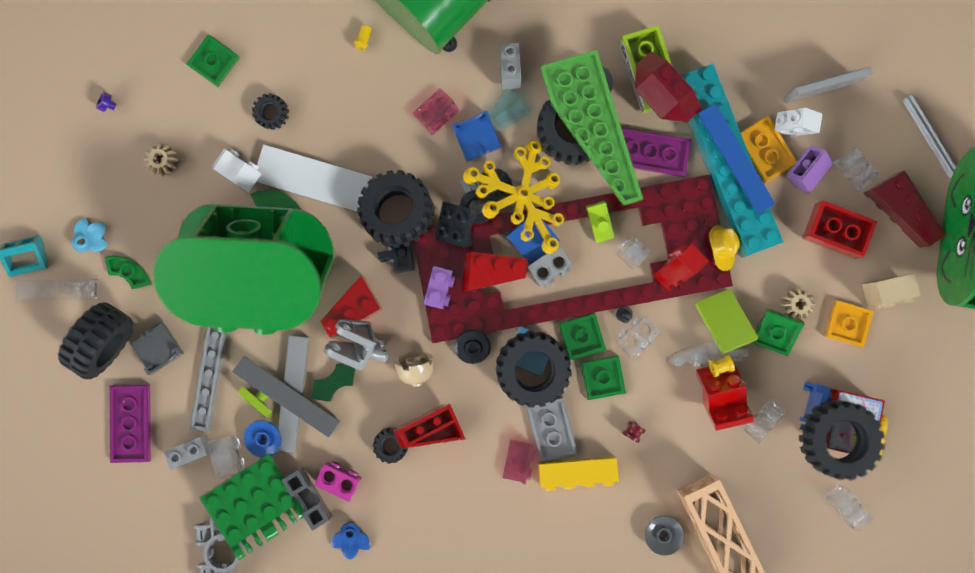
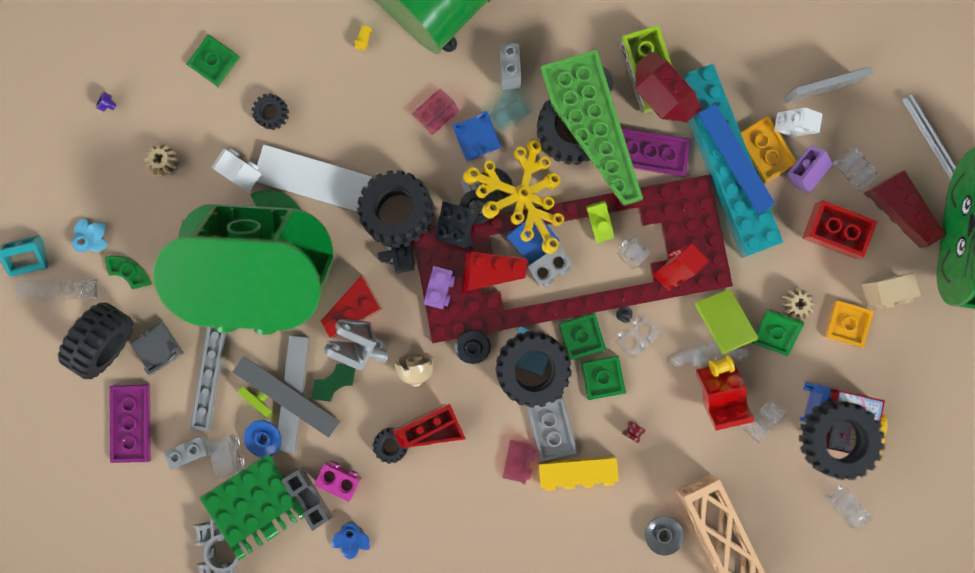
(724, 246): yellow piece -> none

